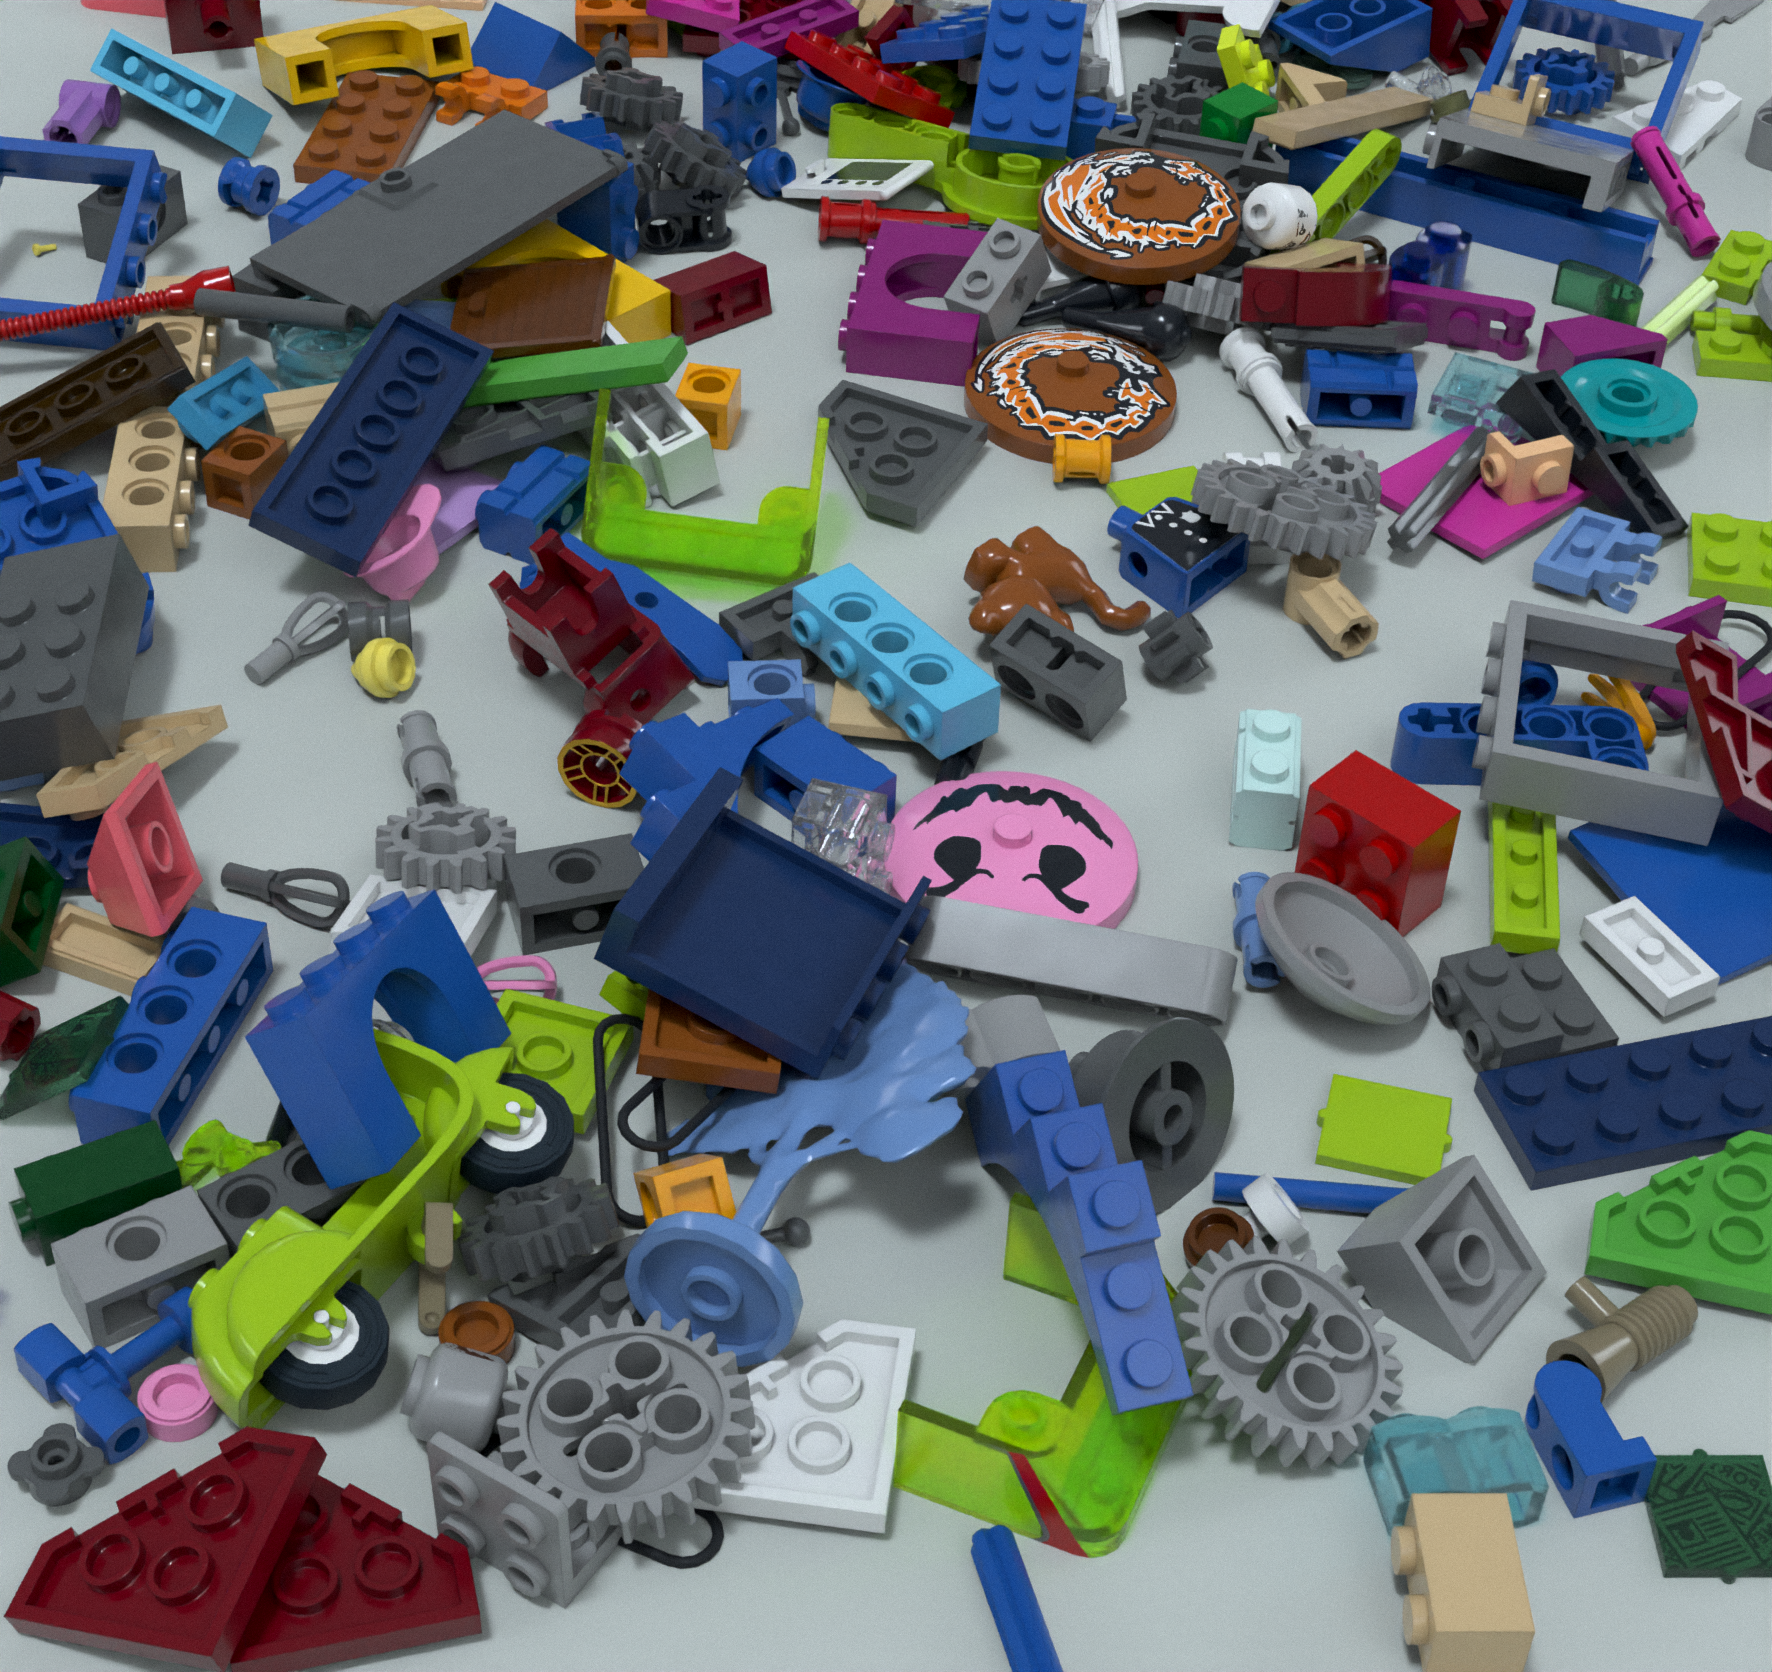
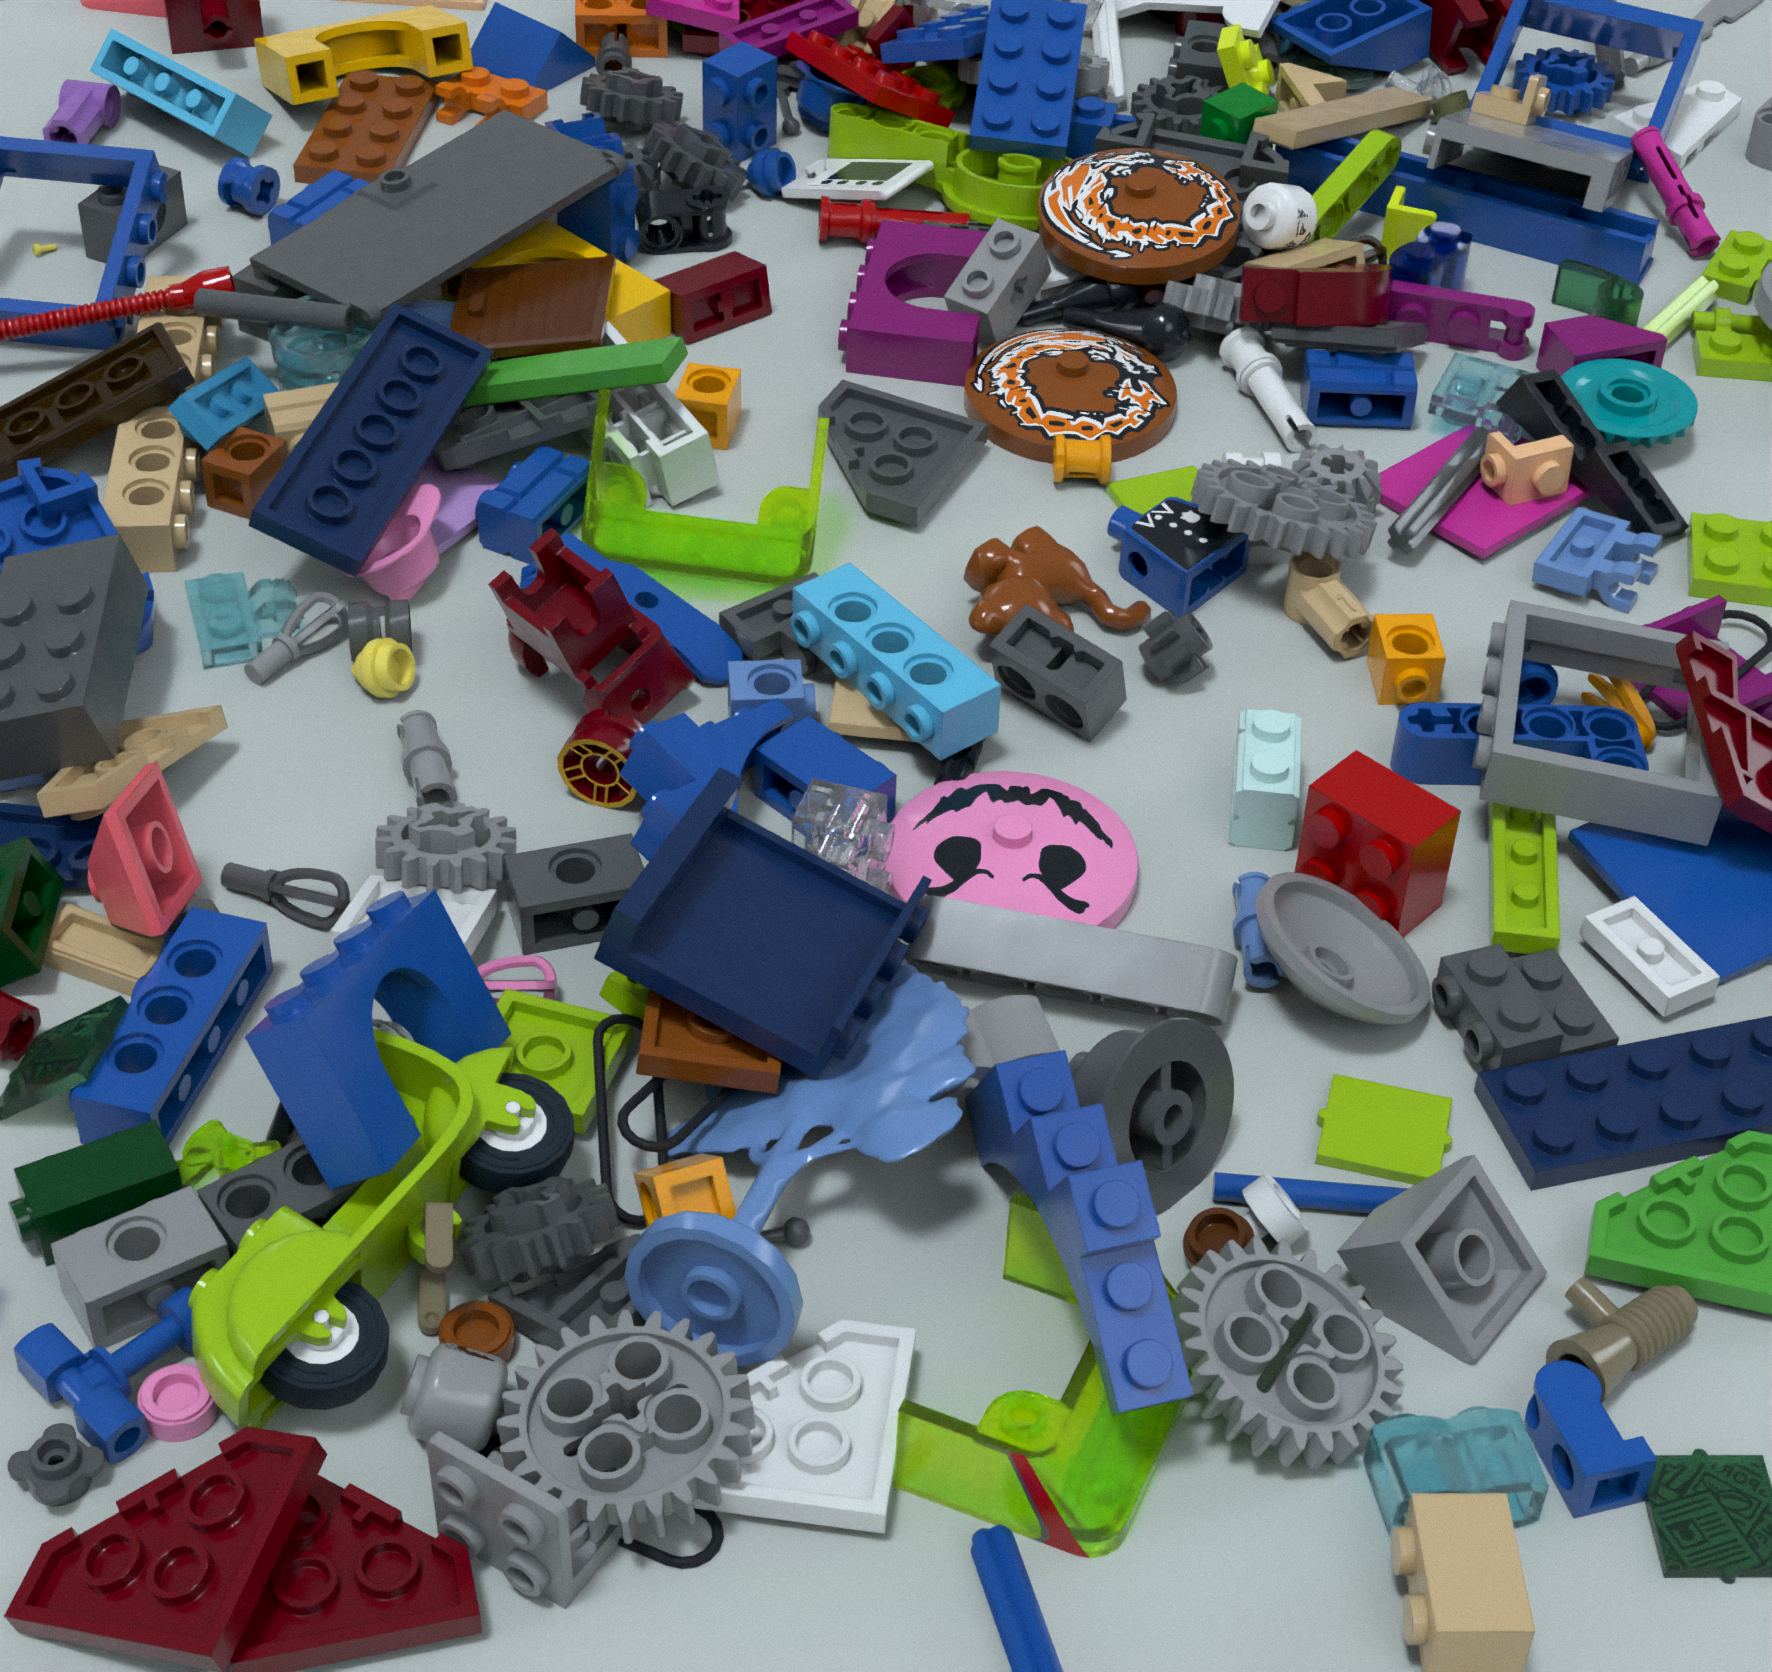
(234, 620): none -> clear light blue hinge
(1403, 222): none -> neon yellow panel
(1405, 658): none -> light orange brick

